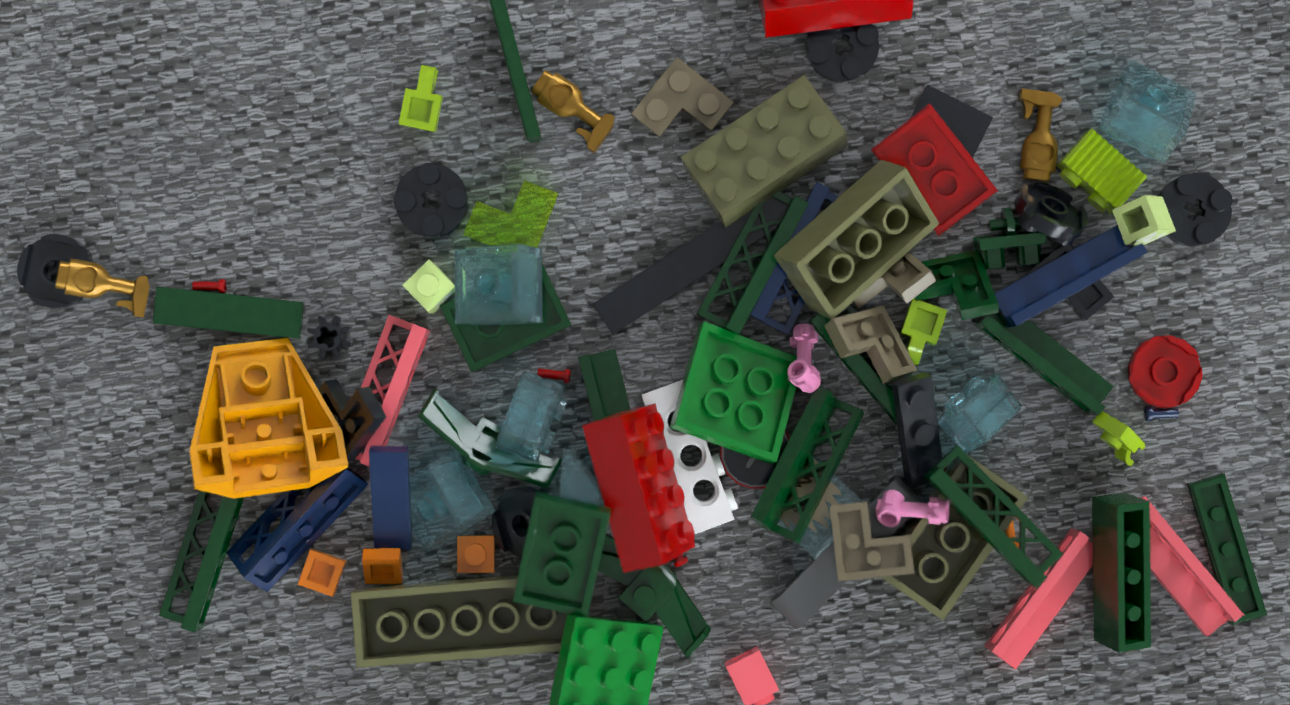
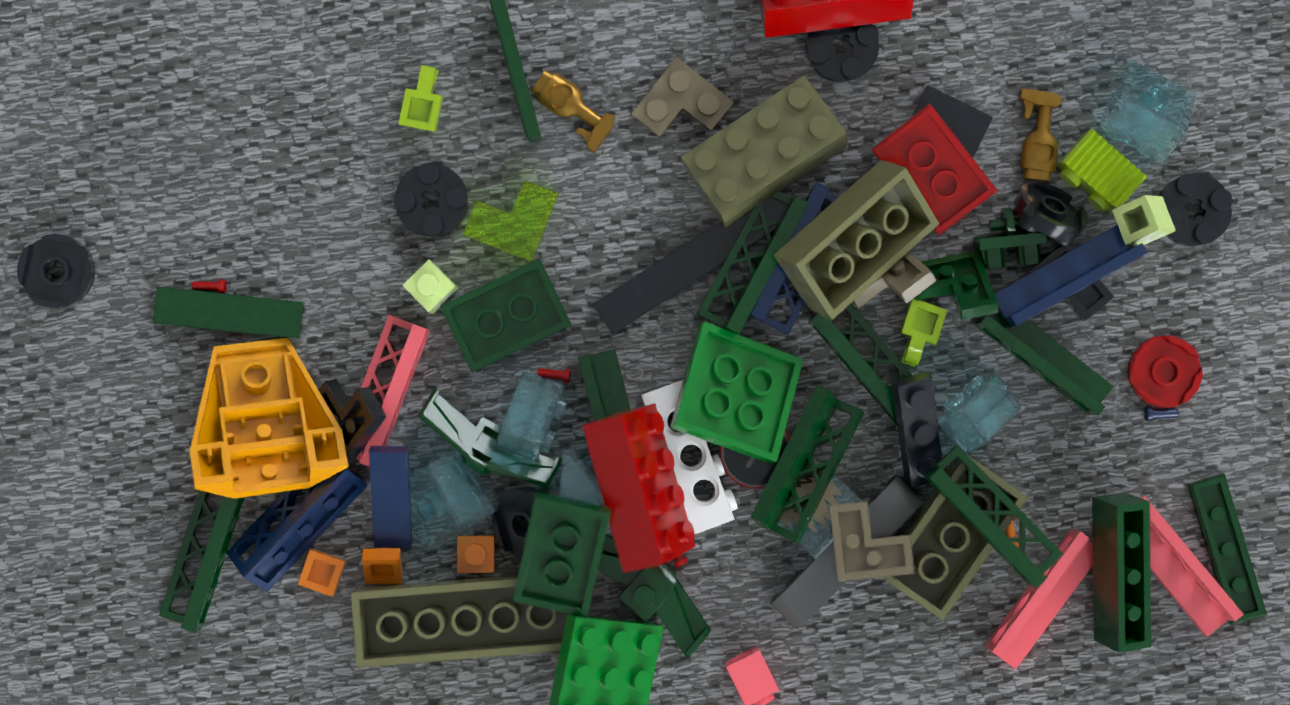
(92, 280): pearl gold piece -> none
(320, 333): black gear -> none
(498, 285): clear light blue slope -> none
(801, 371): bright pink bar -> none
(876, 334): dark tan plate -> none
(893, 507): bright pink bar -> none
(1119, 437): lime plate -> none

